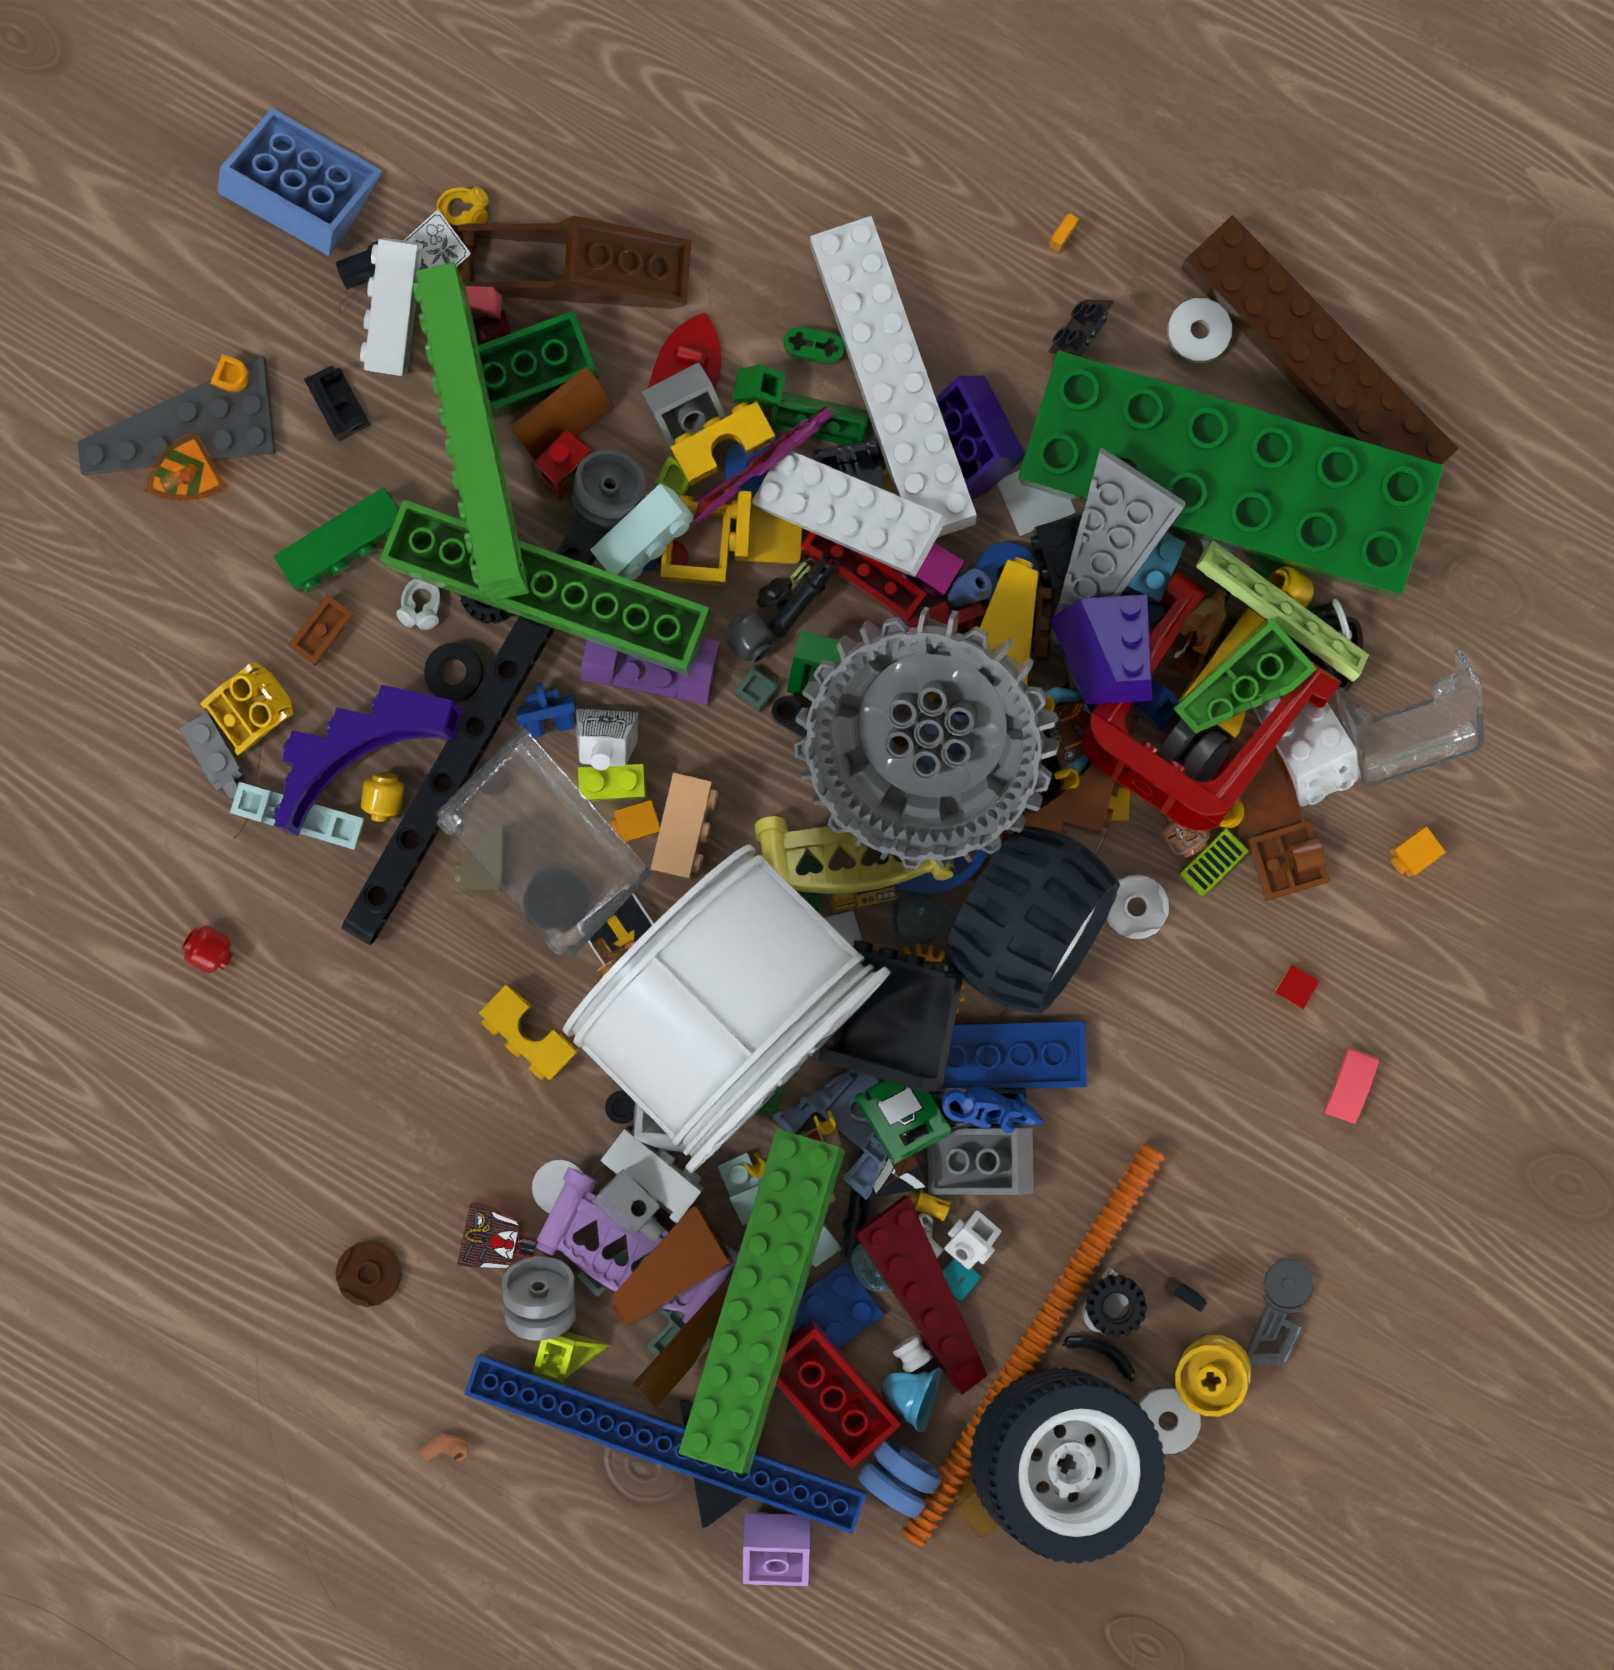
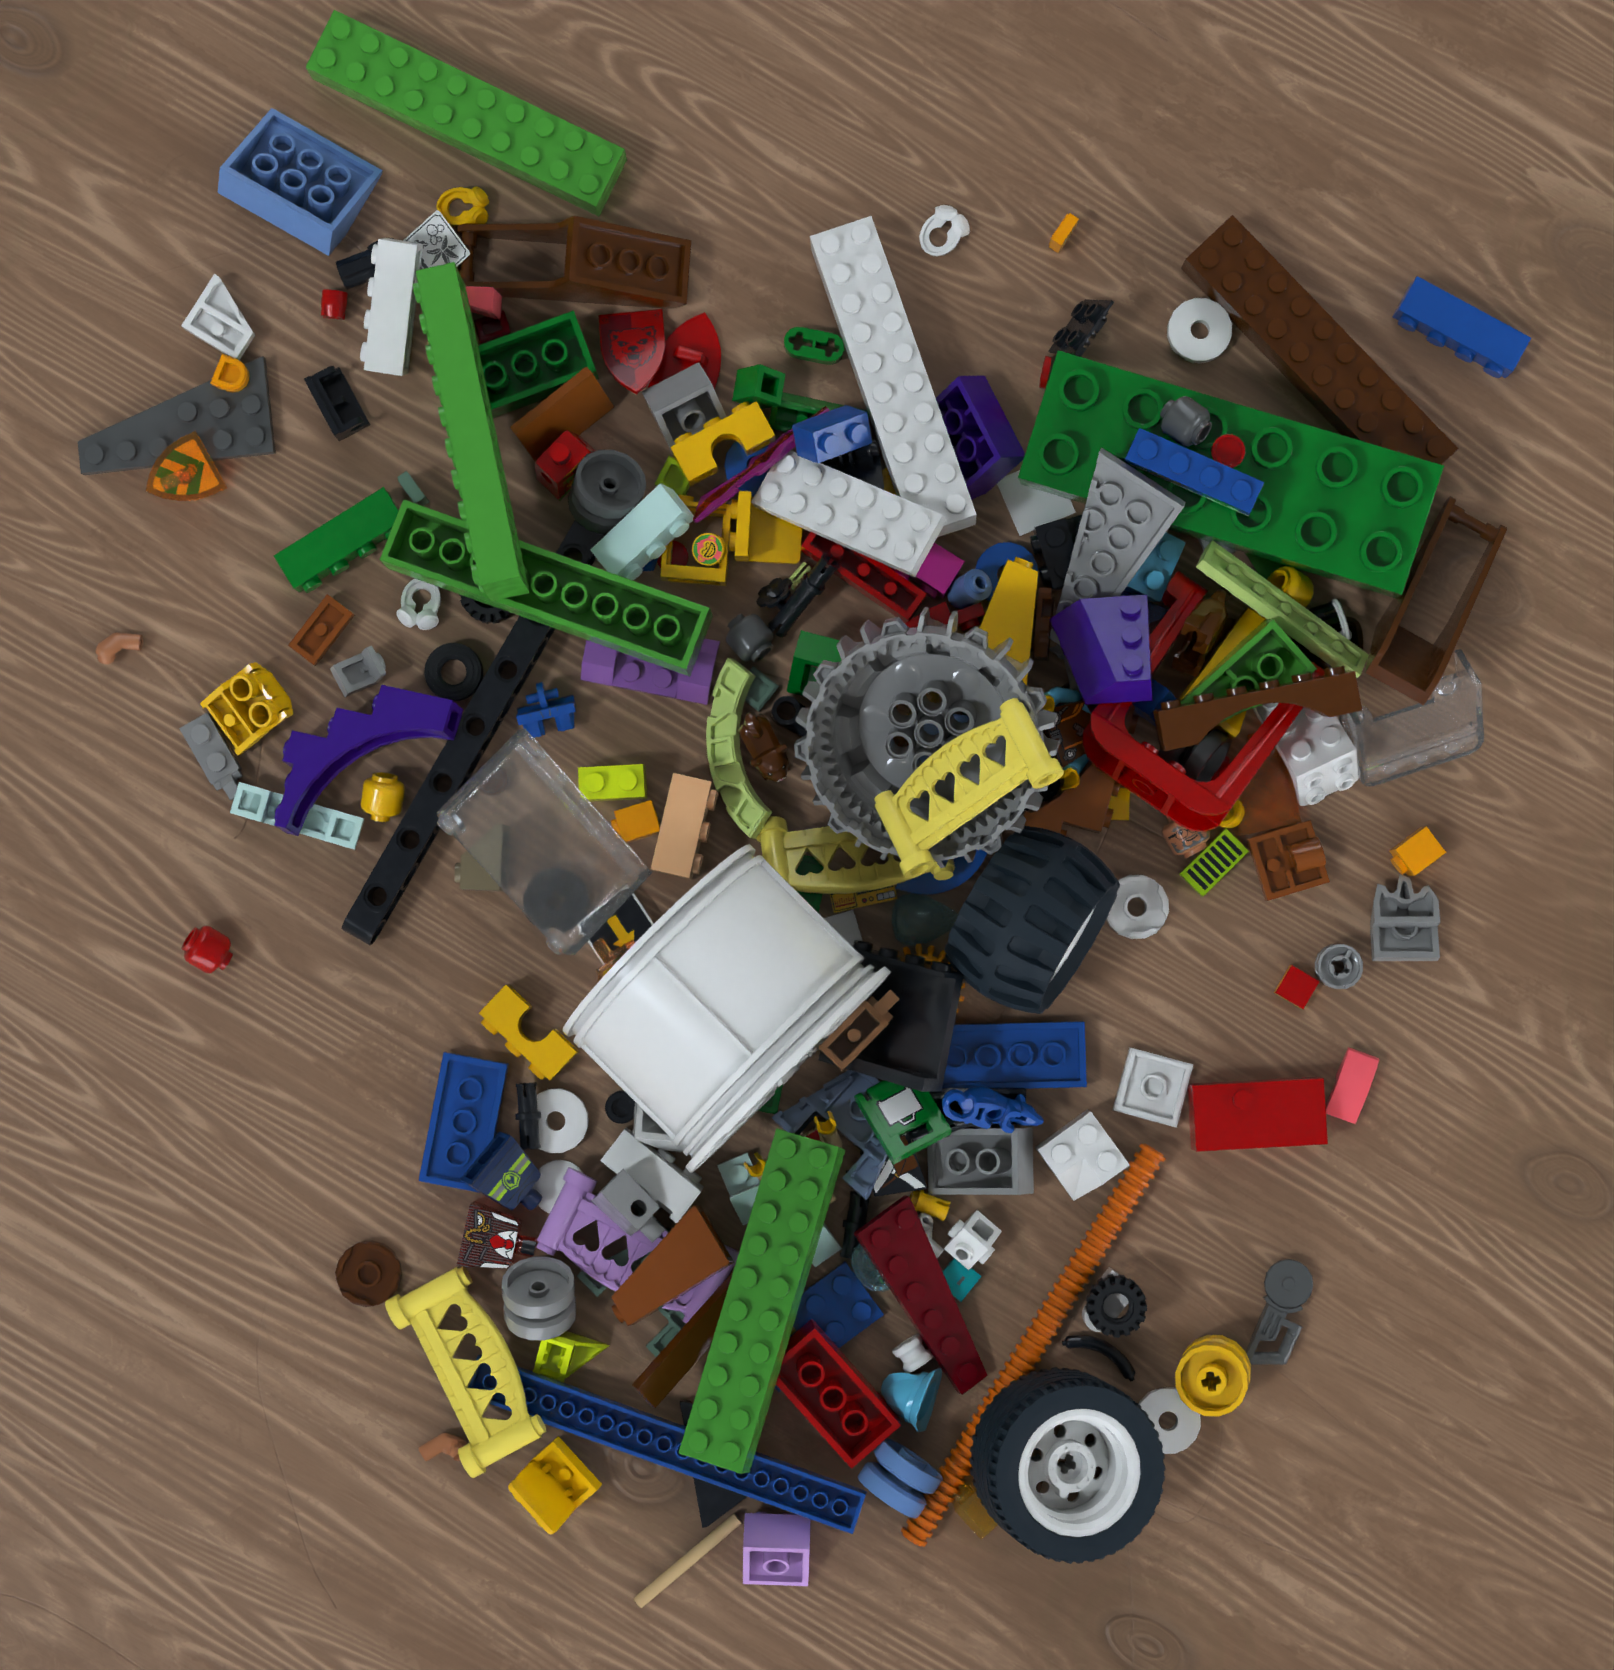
(114, 643): none -> nougat arm
(219, 320): none -> white wing
(333, 304): none -> red hose
(359, 671): none -> light grey bracket
(412, 489): none -> sand green tile
(462, 1117): none -> blue plate
(466, 113): none -> bright green brick
(488, 1437): none -> light yellow piece
(505, 1174): none -> dark blue torso
(528, 1115): none -> black pin
(553, 1485): none -> yellow bracket
(575, 1120): none -> white tile
(605, 737): white torso -> none
(633, 346): none -> shield
(687, 1560): none -> tan bar
(709, 549): none -> tile
(725, 753): none -> yellowish green tile
(764, 747): none -> reddish brown animal
(832, 434): none -> blue brick
(859, 1030): none -> medium nougat hinge
(959, 229): none -> white piece
(1024, 759): none -> light yellow piece
(1045, 372): none -> red piece
(1082, 1155): none -> white slope
(1153, 1087): none -> white tile
(1185, 421): none -> dark grey head
(1186, 1294): black tile -> none
(1188, 723): none -> reddish brown arch
(1194, 472): none -> blue brick
(1228, 450): none -> red piece
(1257, 1114): none -> red brick
(1352, 966): none -> light grey wheel
(1405, 923): none -> light grey plate
(1406, 659): none -> reddish brown piece
(1461, 328): none -> blue brick

